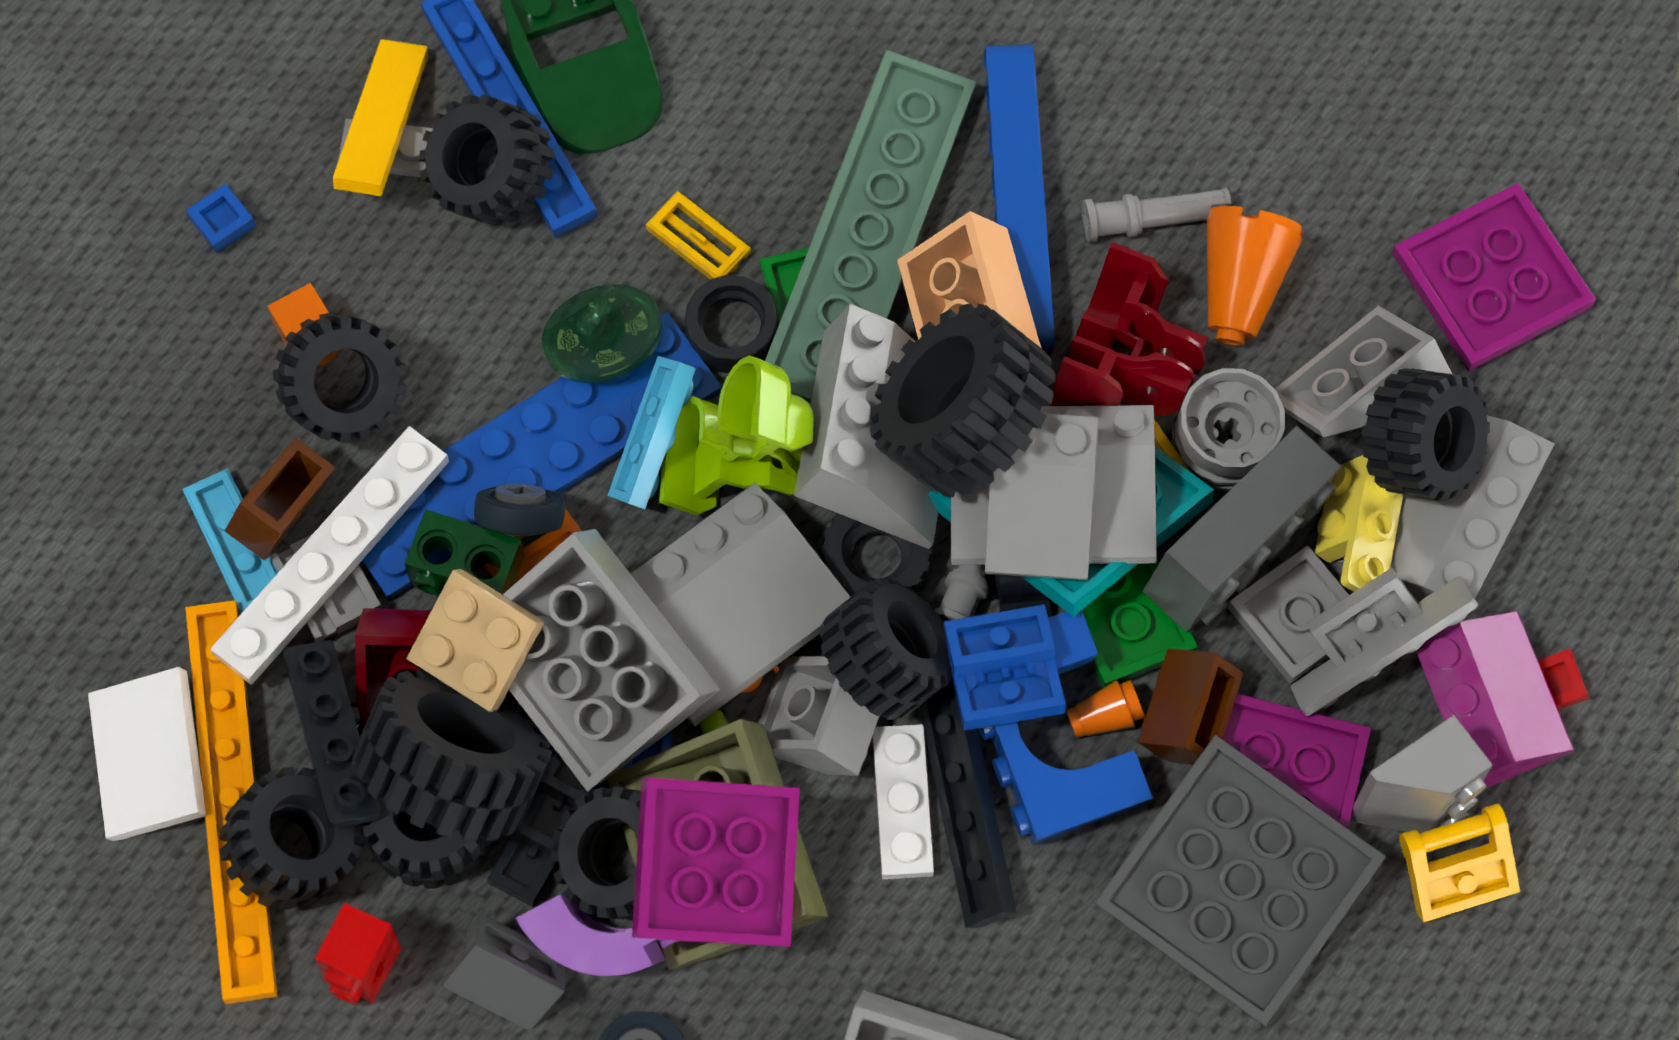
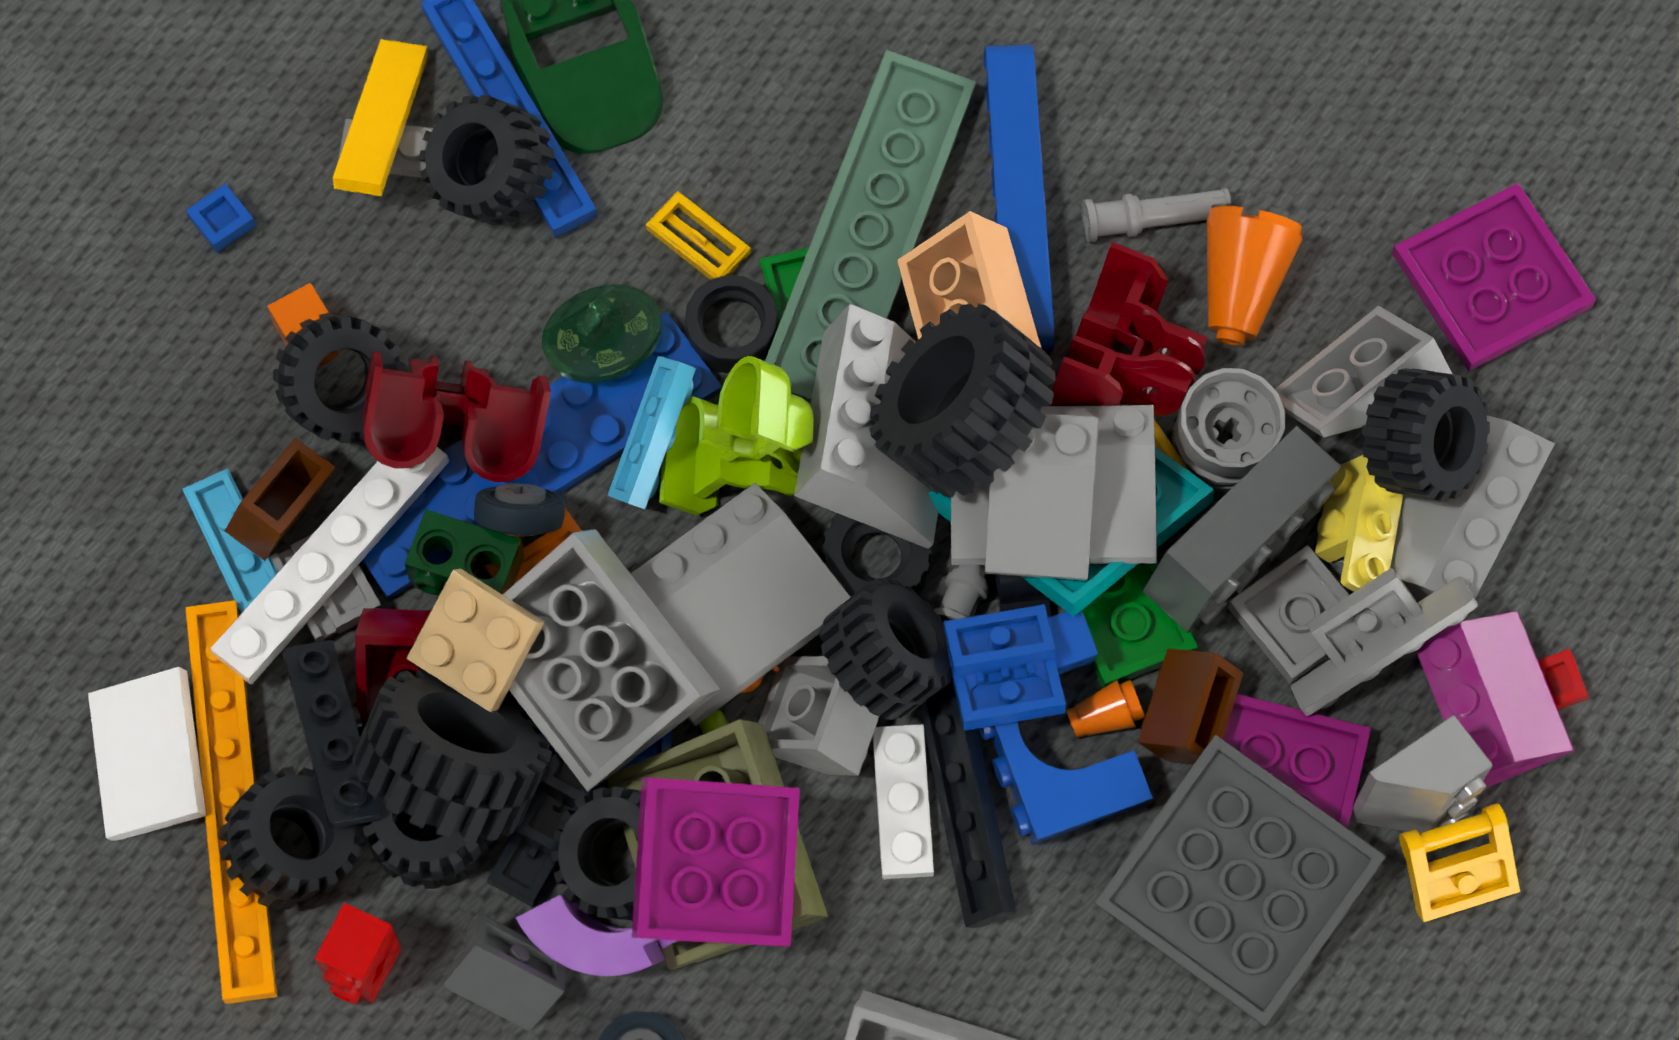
(498, 422): none -> dark red piece

